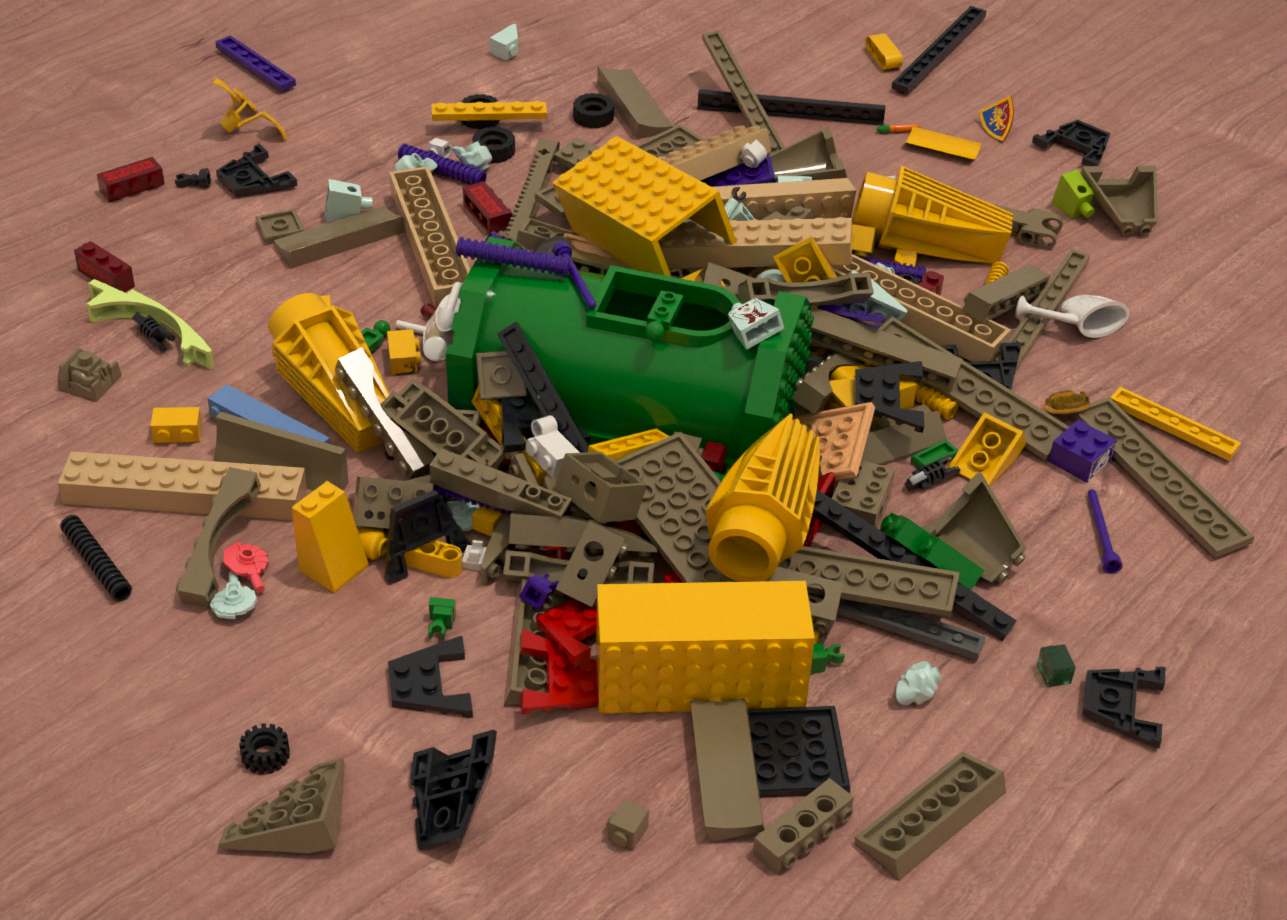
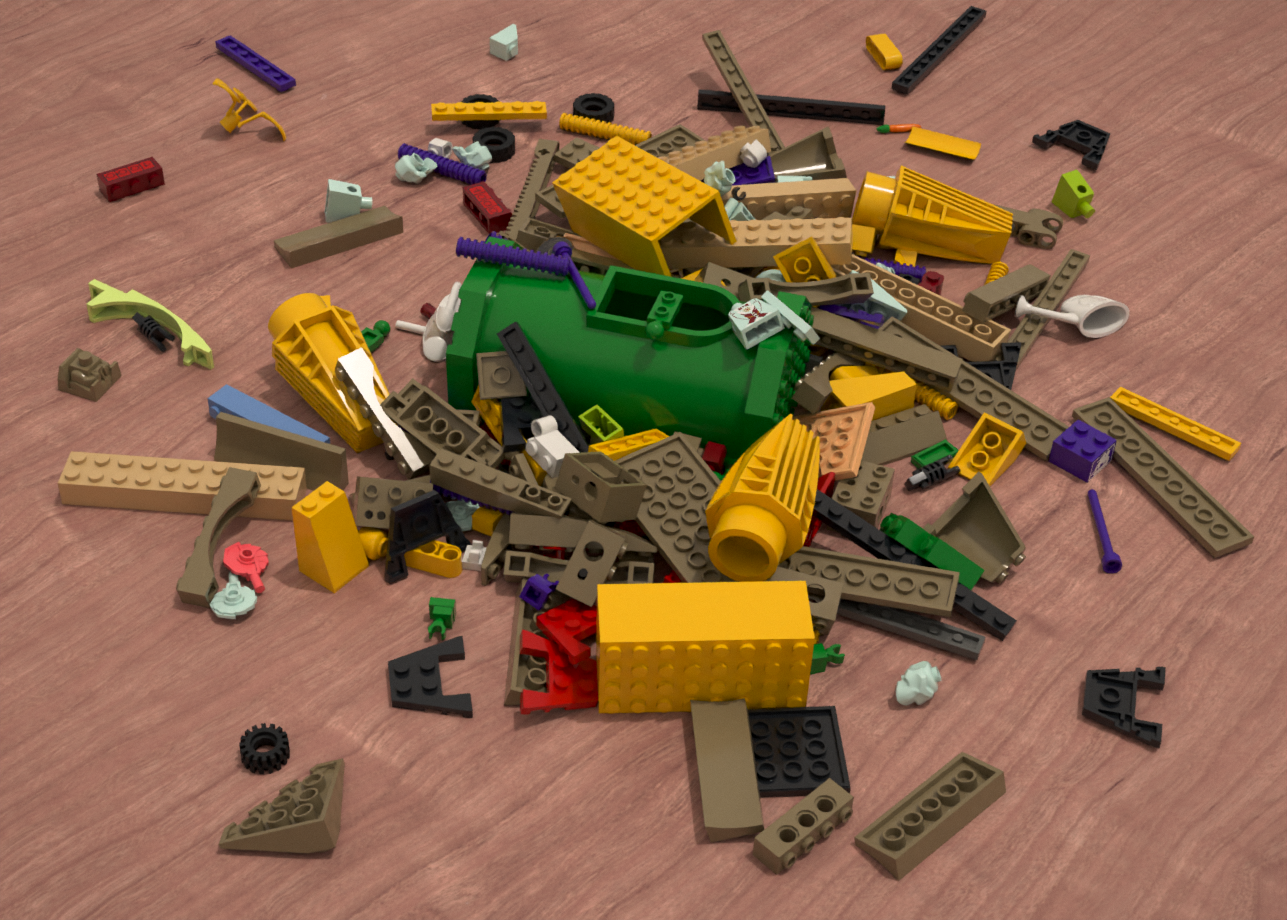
(96, 558): black piece -> none
(104, 267): dark red brick -> none
(176, 425): yellow brick -> none
(203, 179): black piece -> none
(247, 178): black wing -> none
(278, 225): dark tan tile -> none
(402, 351): yellow hinge -> none
(428, 230): tan brick -> none
(450, 789): black wedge -> none
(602, 129): none -> yellow piece
(607, 429): none -> lime torso
(628, 824): dark tan brick -> none
(633, 102): dark tan arch -> none
(719, 177): none -> light aqua head
(790, 319): none -> light aqua plate
(882, 388): black wing -> none
(998, 118): shield -> none
(1056, 665): clear green brick -> none
(1067, 402): clear yellow tile -> none
(1126, 201): dark tan cone -> none

